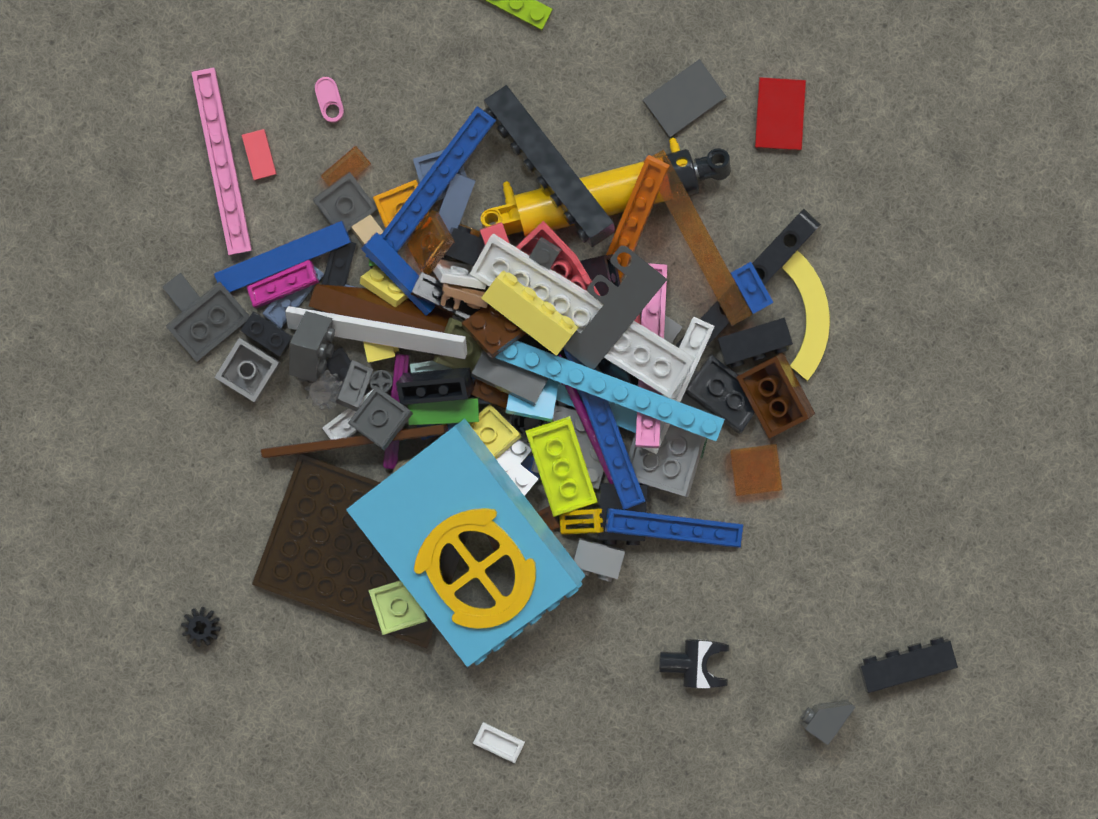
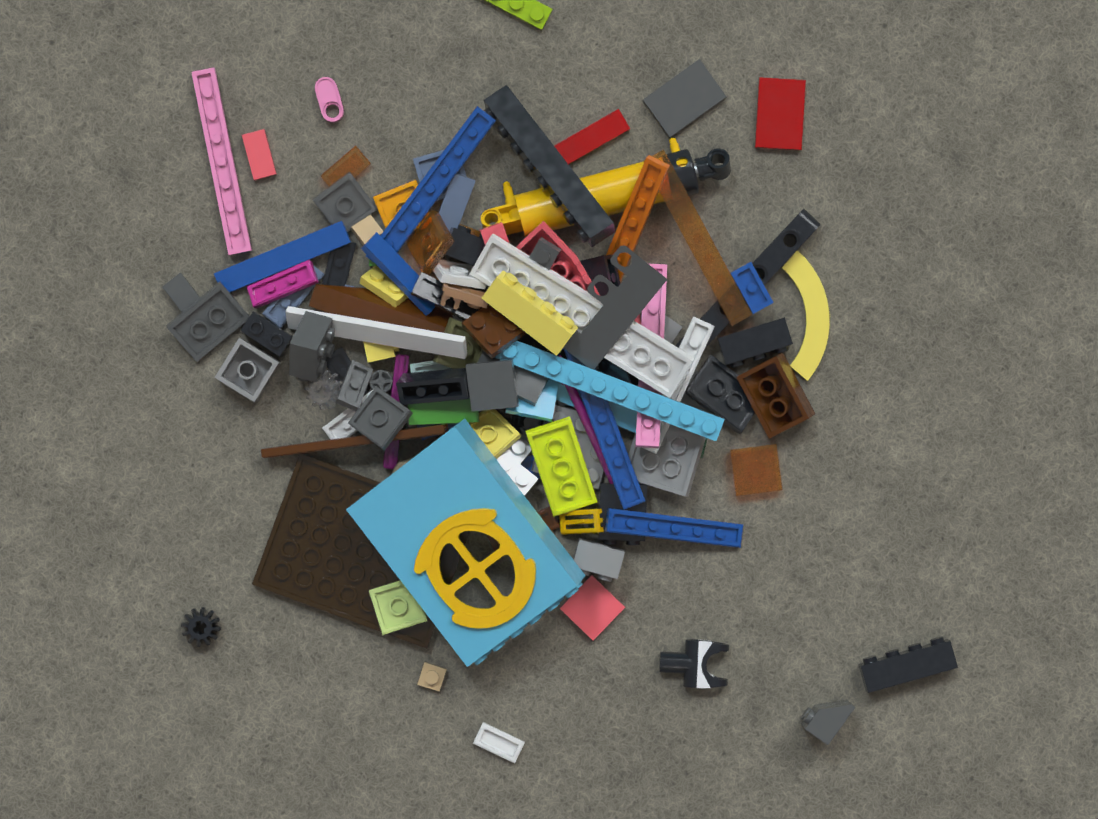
(432, 676): none -> tan plate
(492, 385): none -> dark grey tile
(592, 136): none -> red tile
(592, 607): none -> coral tile

